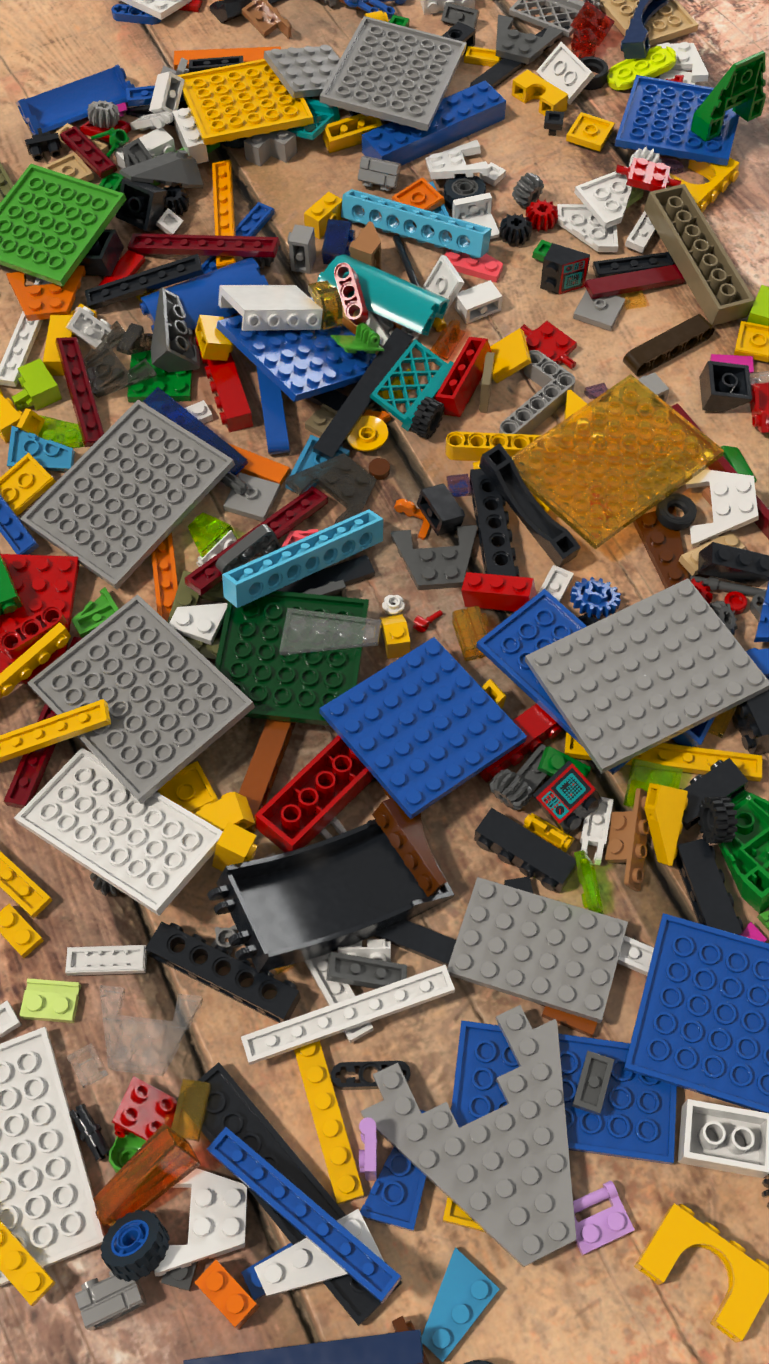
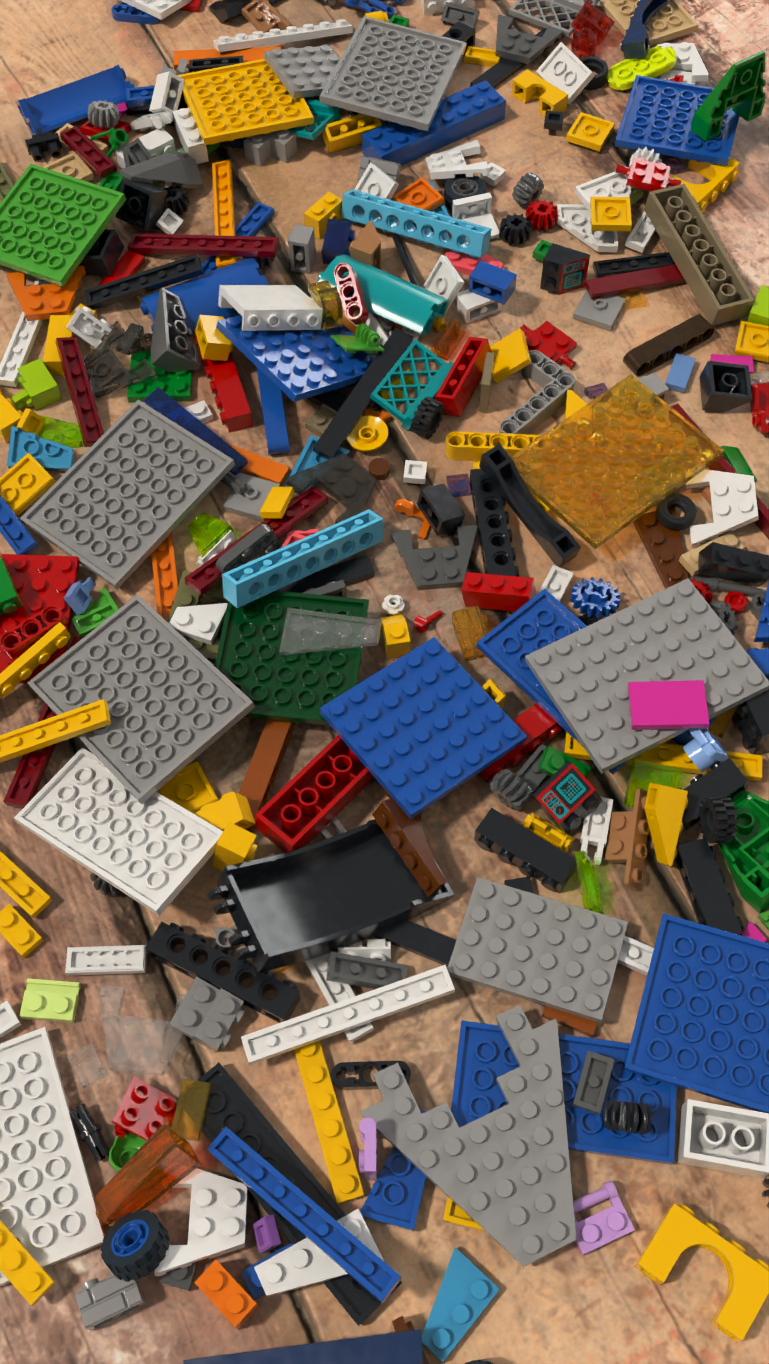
(78, 595): none -> medium blue plate
(207, 1014): none -> light grey plate
(266, 1234): none -> medium lavender tile
(276, 502): none -> yellow tile
(279, 36): none -> white plate
(377, 183): none -> white plate
(415, 472): none -> white plate
(492, 282): none -> blue brick
(610, 214): none -> yellow plate
(627, 1117): none -> black gear
(668, 705): none -> dark pink tile
(680, 372): none -> medium blue tile
(704, 749): none -> light blue piece

